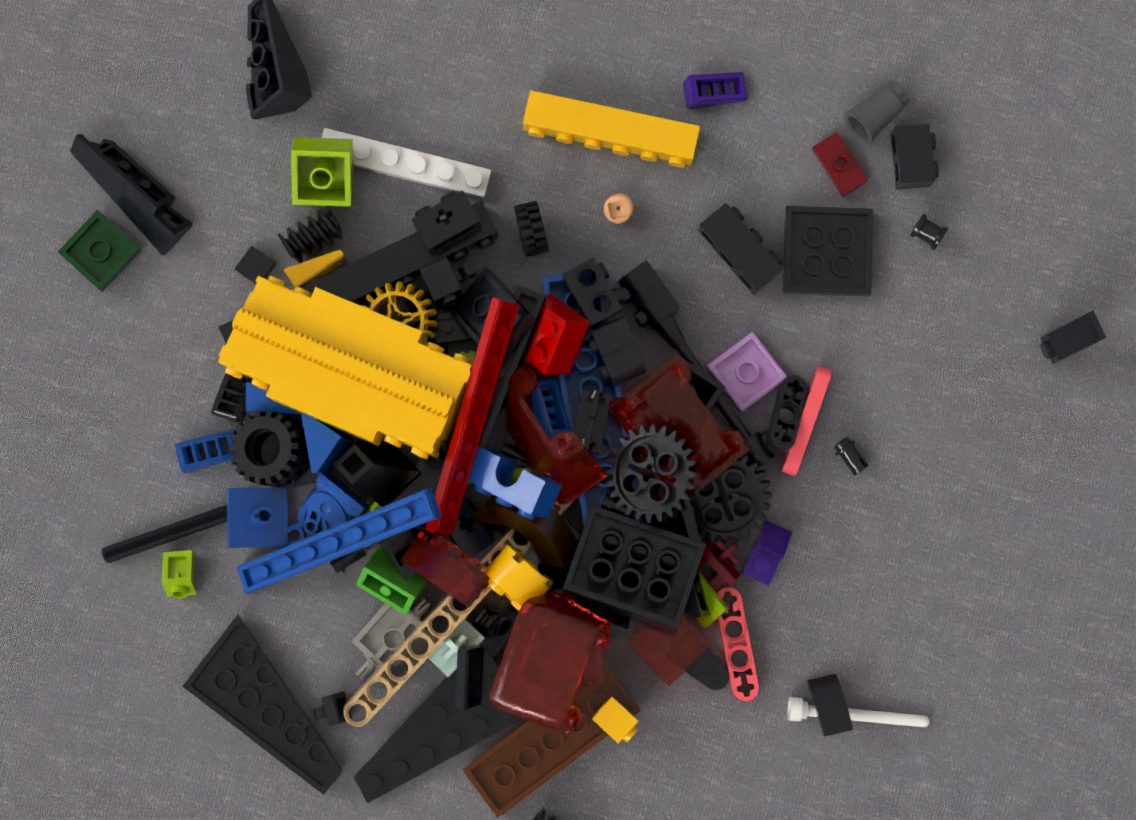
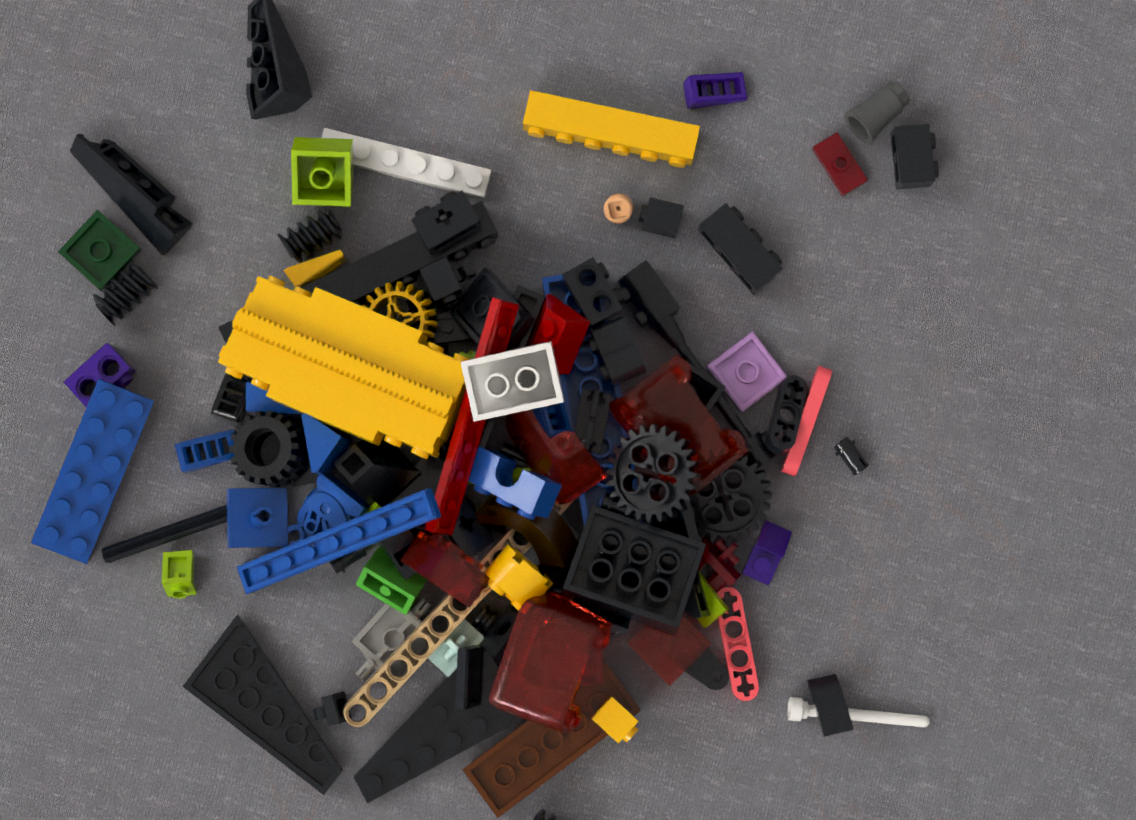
(92, 471): none -> blue plate
(96, 368): none -> dark purple brick
(123, 293): none -> black piece
(254, 265): black tile -> none
(512, 381): none -> white slope
(531, 228): black tyre -> none
(661, 217): none -> black brick
(828, 251): black plate -> none
(928, 231): black bush -> none
(1072, 338): black slope -> none

